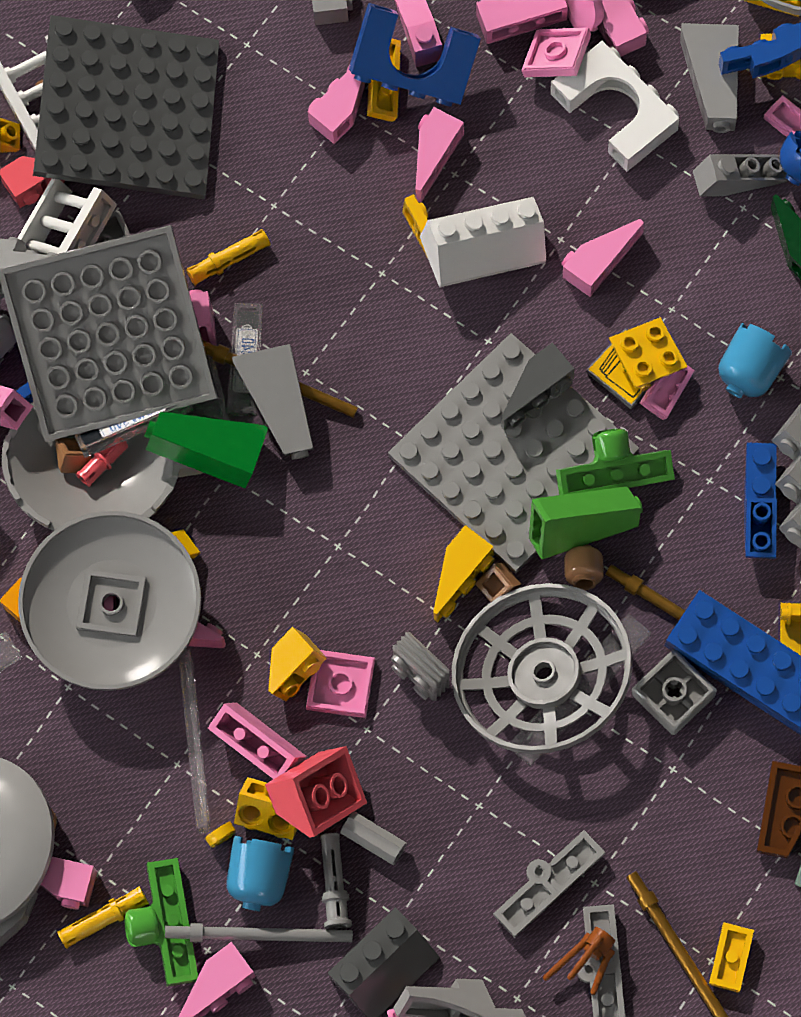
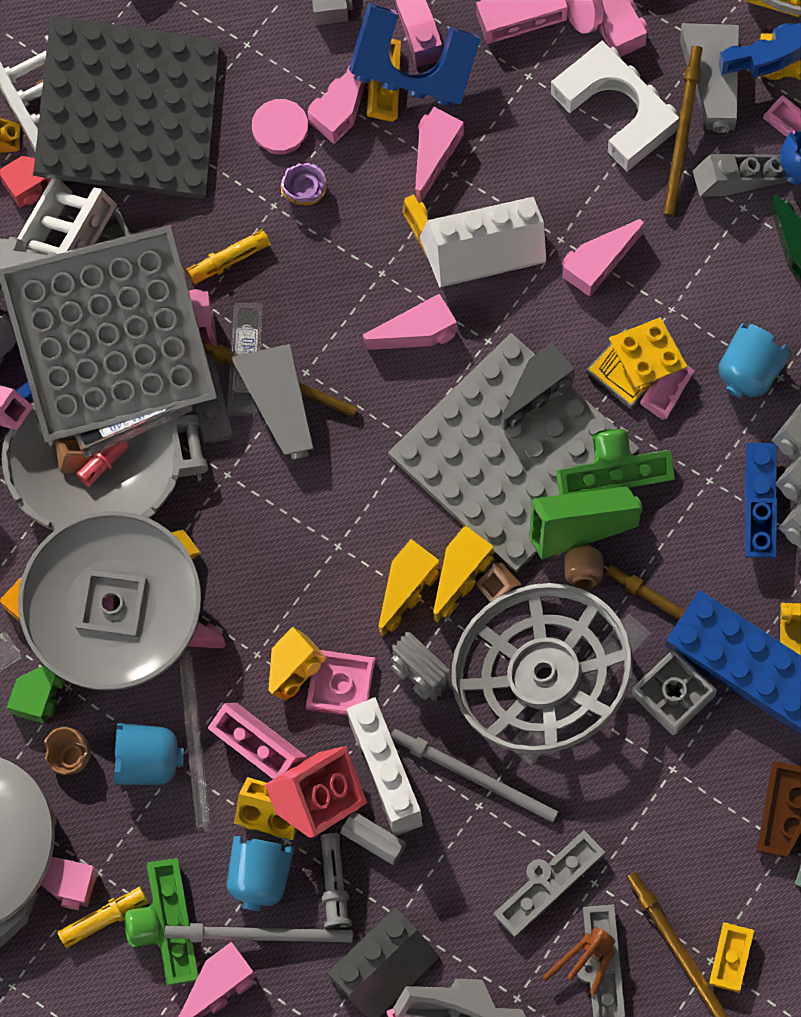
(35, 695): none -> bright green slope
(67, 751): none -> medium nougat hair
(145, 755): none -> dark azure cylinder
(208, 444): green slope -> none
(220, 835): yellow tile -> none
(280, 126): none -> bright pink tile
(304, 184): none -> lavender hair
(385, 765): none -> white arch
(407, 578): none -> yellow slope
(418, 327): none -> bright pink slope
(421, 748): none -> light grey bar
(556, 52): bright pink tile -> none
(692, 76): none -> pearl gold bar

